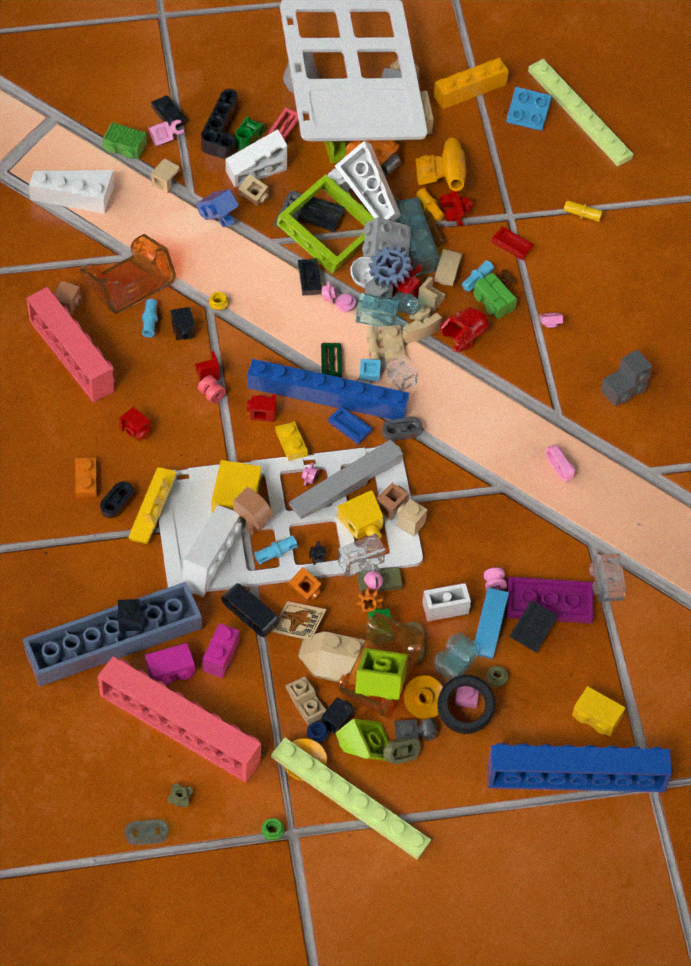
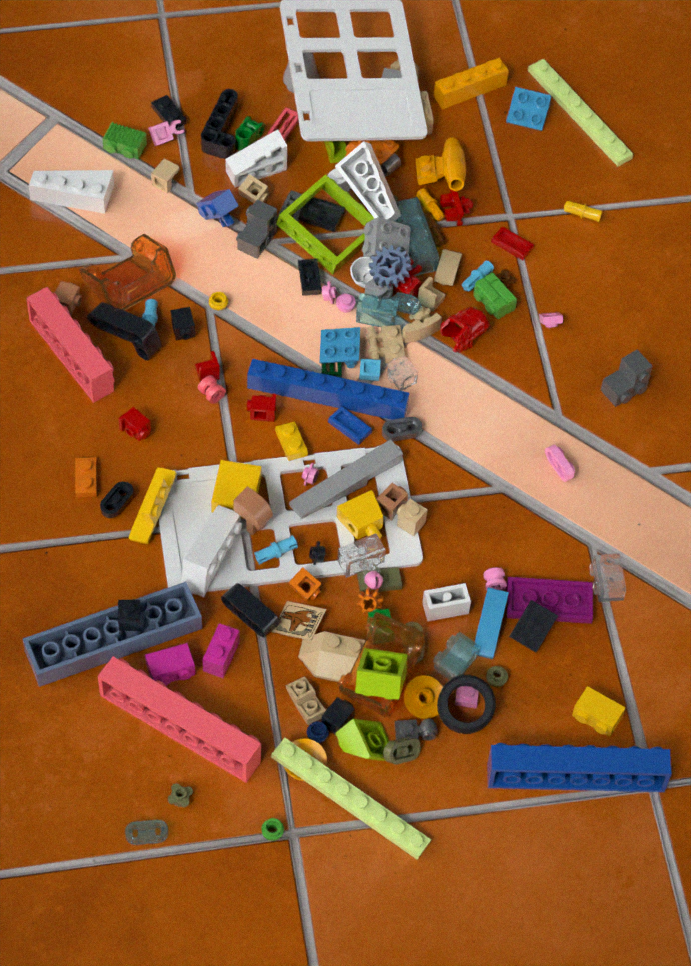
(128, 327): none -> black beam
(259, 229): none -> dark grey brick
(340, 346): none -> dark azure hinge

